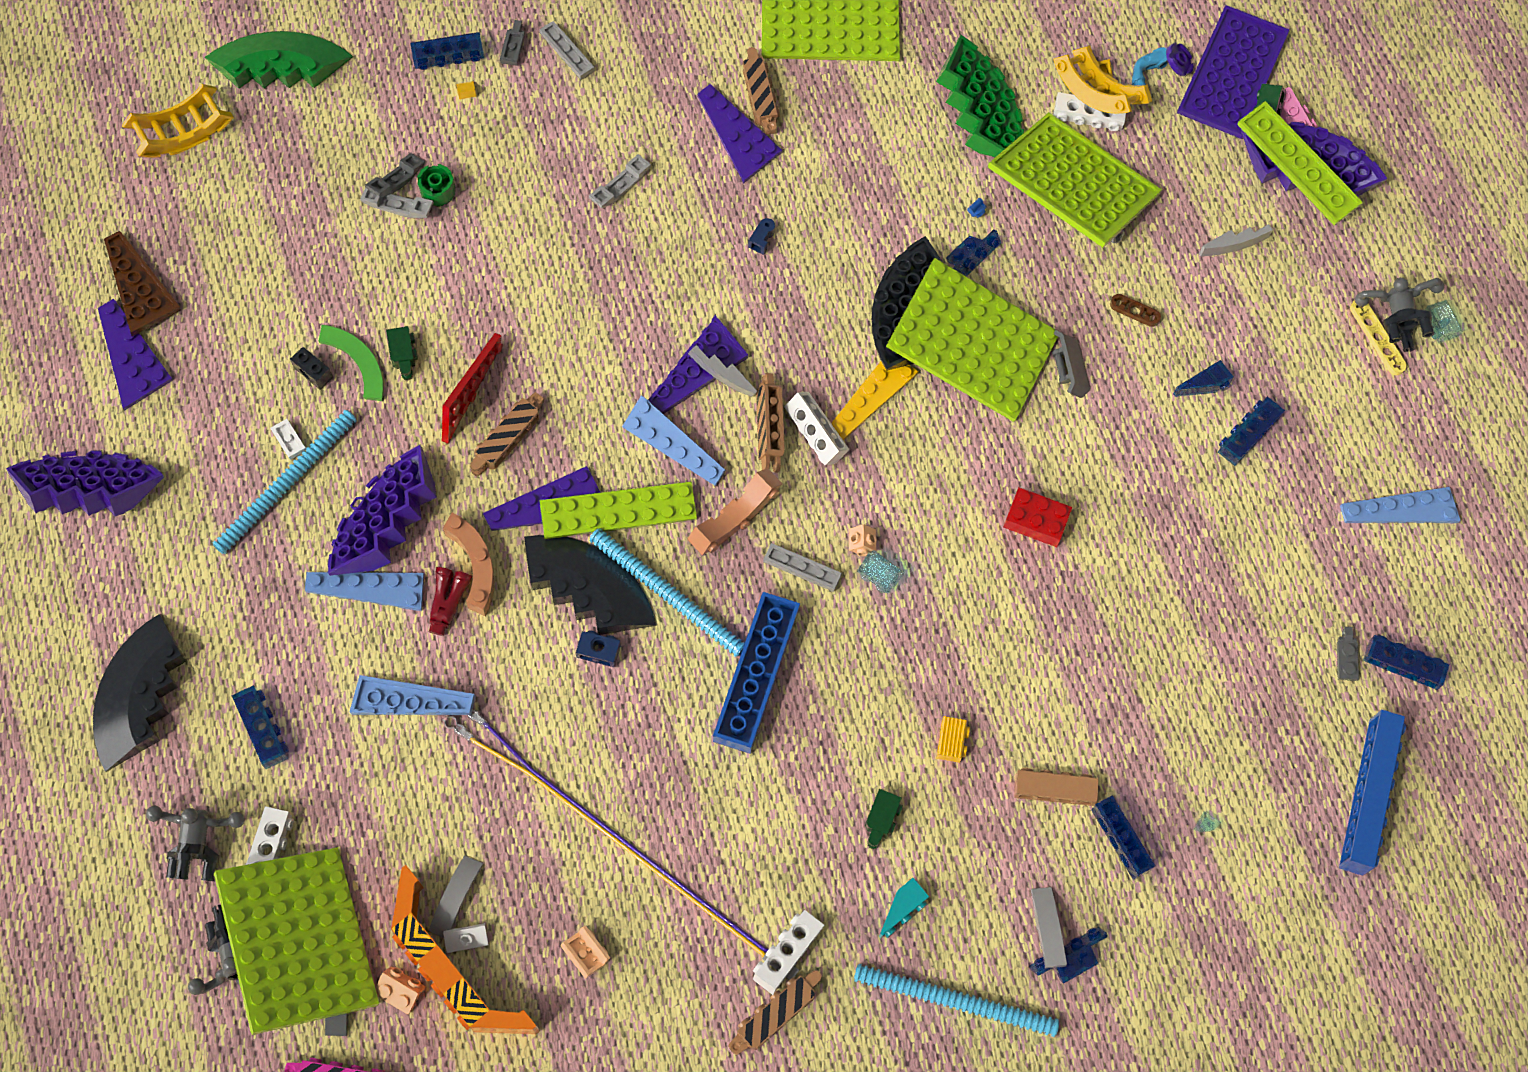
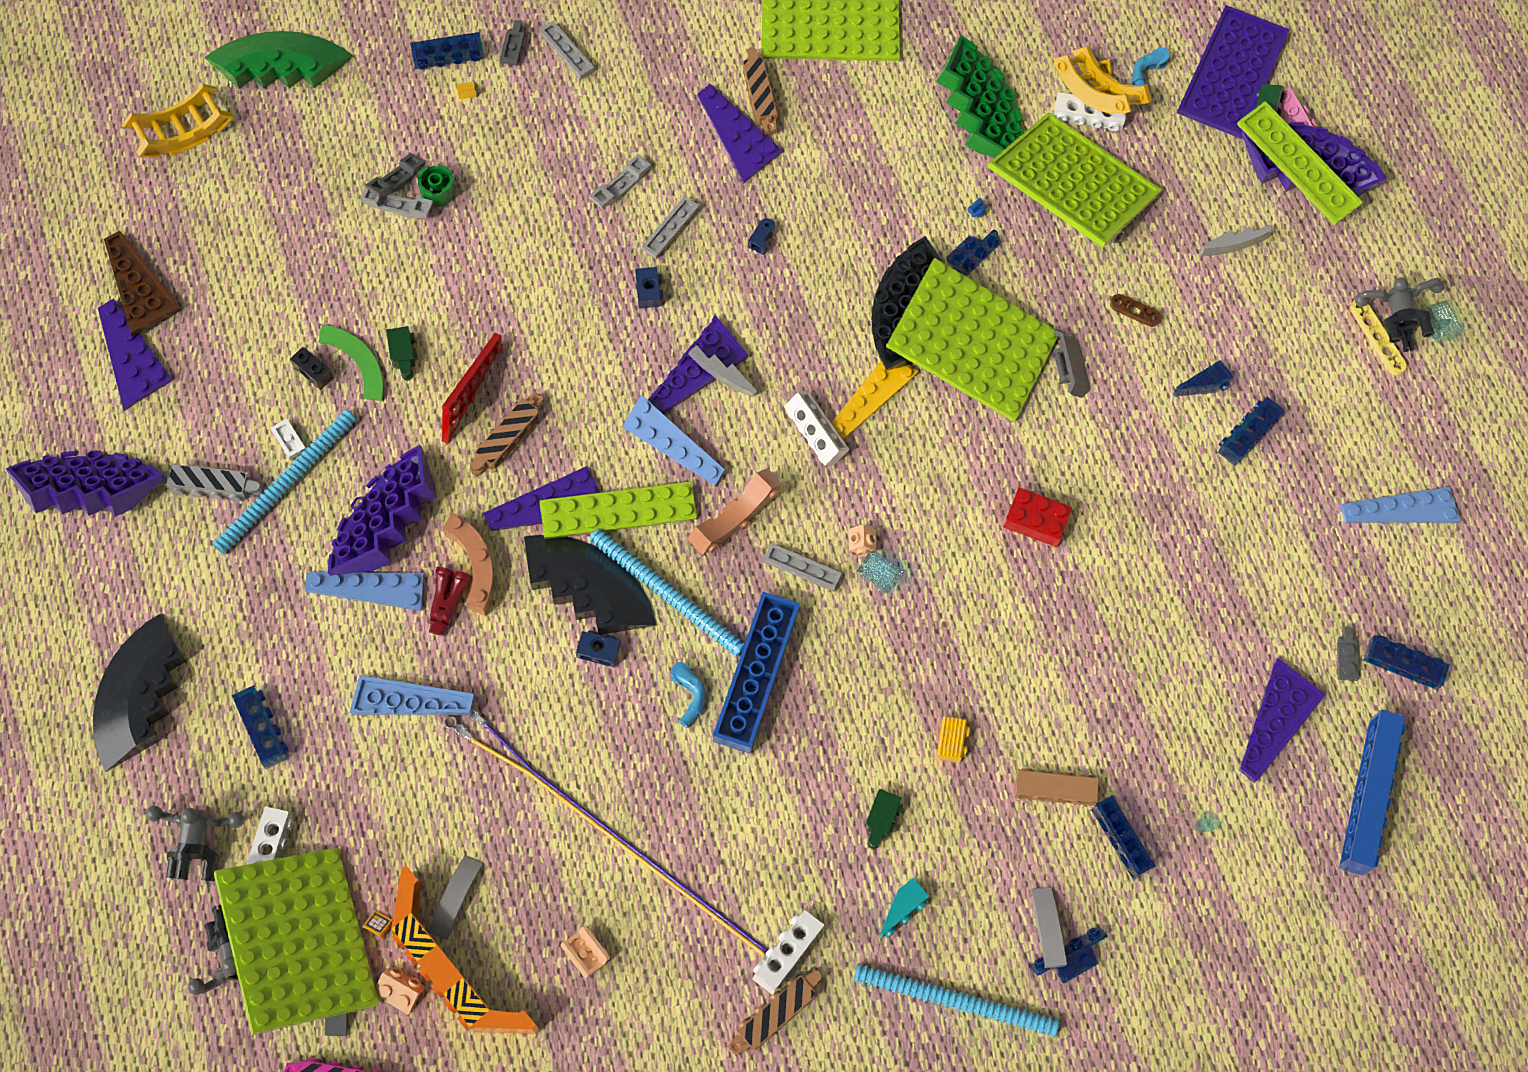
(209, 482): none -> light grey hinge
(377, 924): none -> slope
(465, 938): white plate -> none
(648, 278): none -> dark blue brick
(670, 227): none -> light grey plate
(683, 675): none -> dark azure piece
(770, 423): medium nougat hinge -> none
(1179, 59): dark purple tile -> none
(1281, 713): none -> dark purple wing

